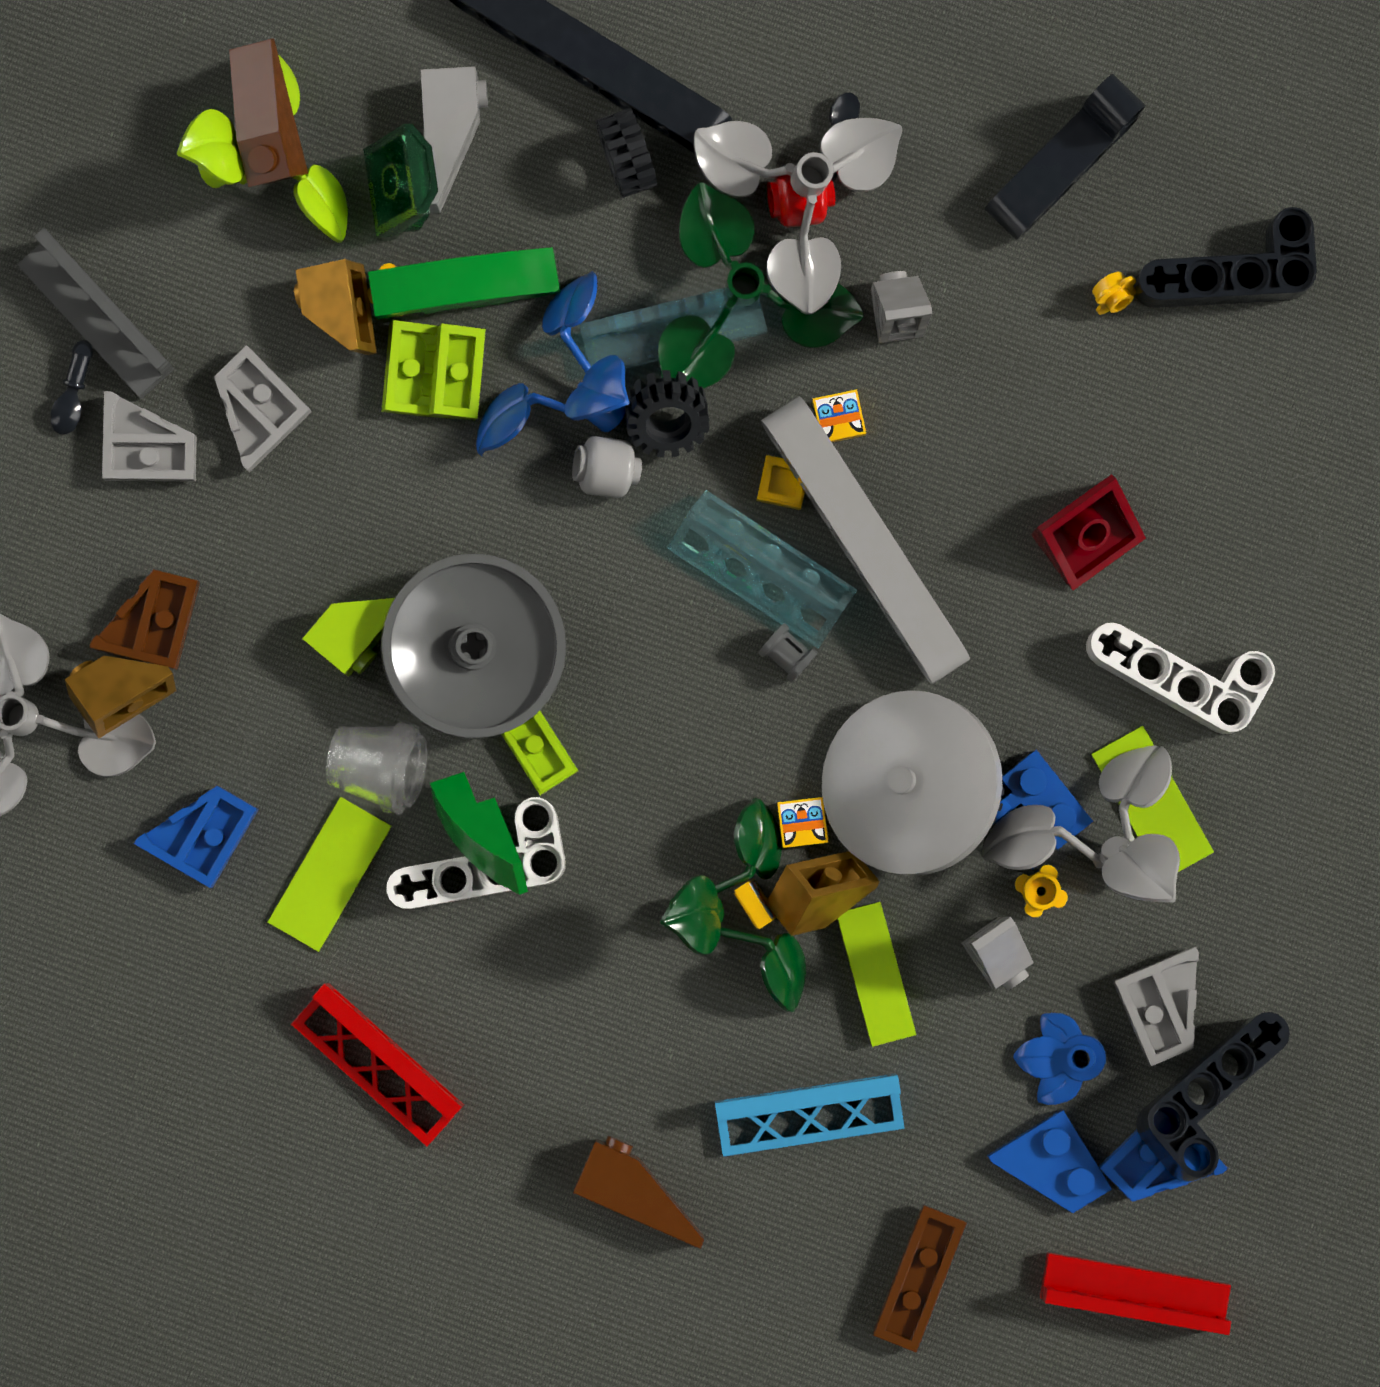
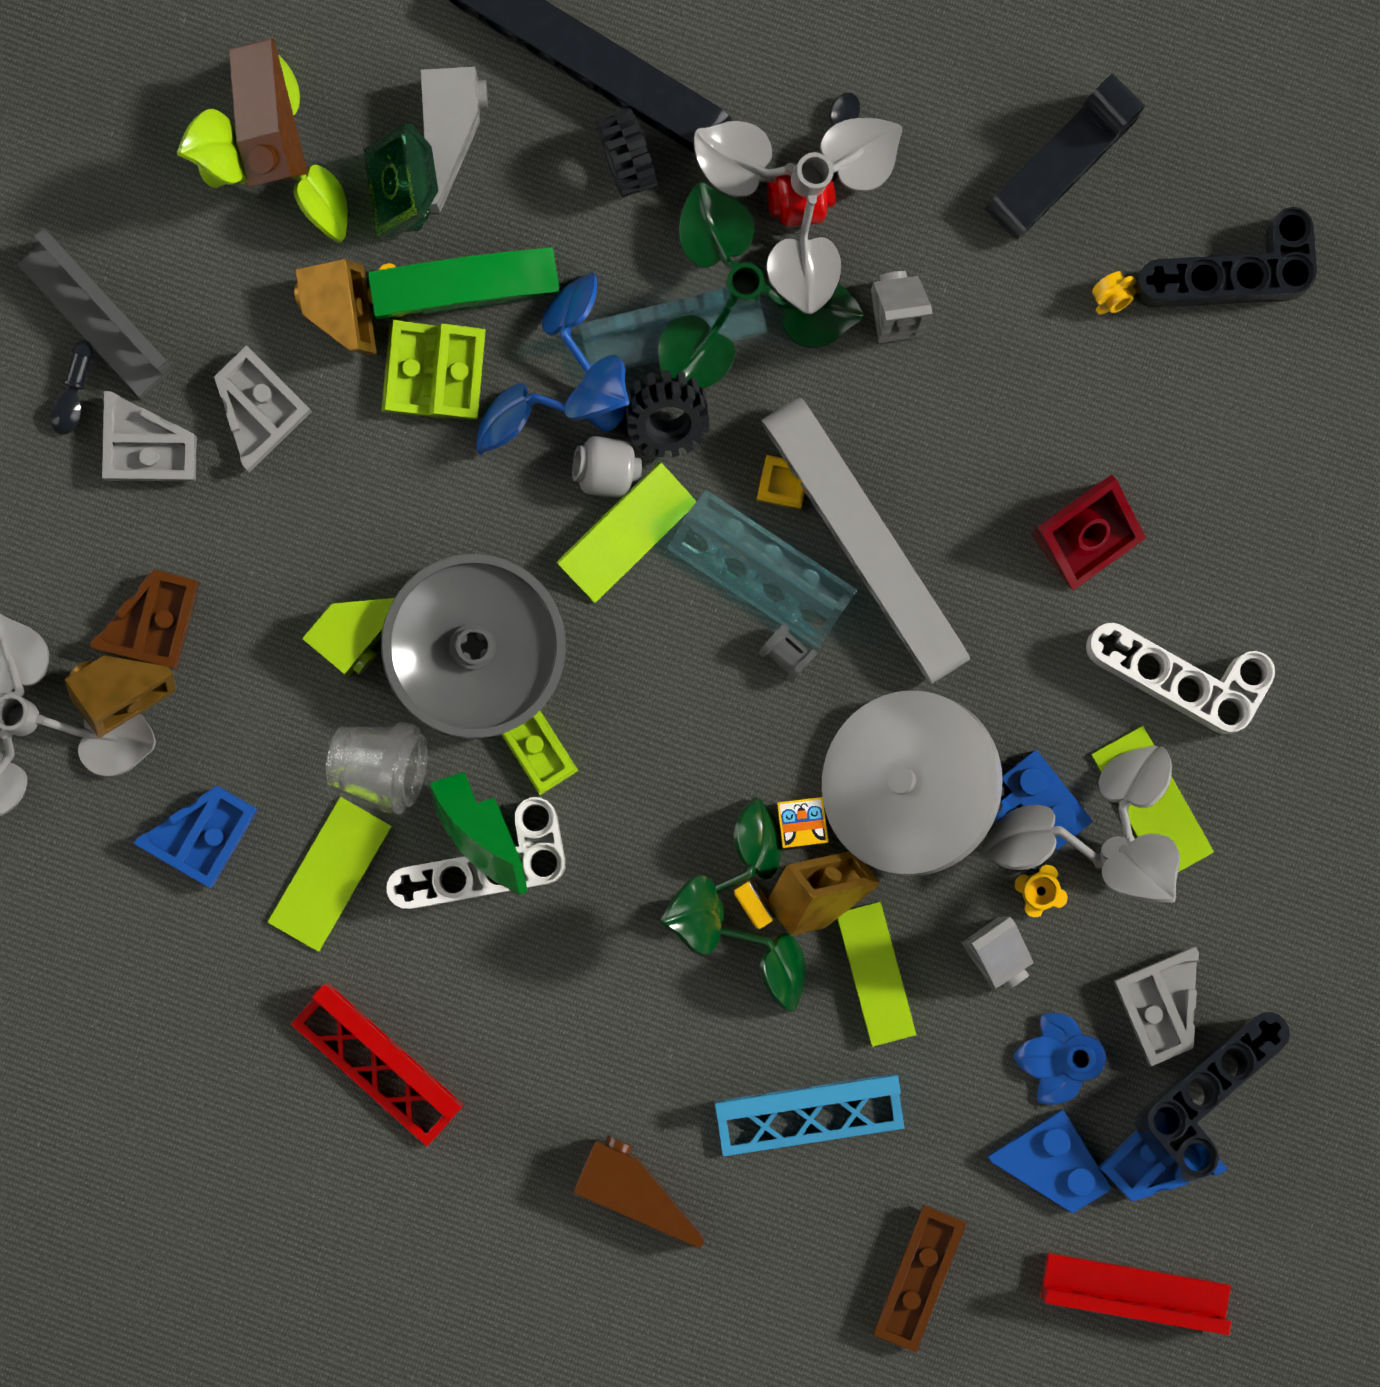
(627, 532): none -> lime piece
(840, 415): tile -> none

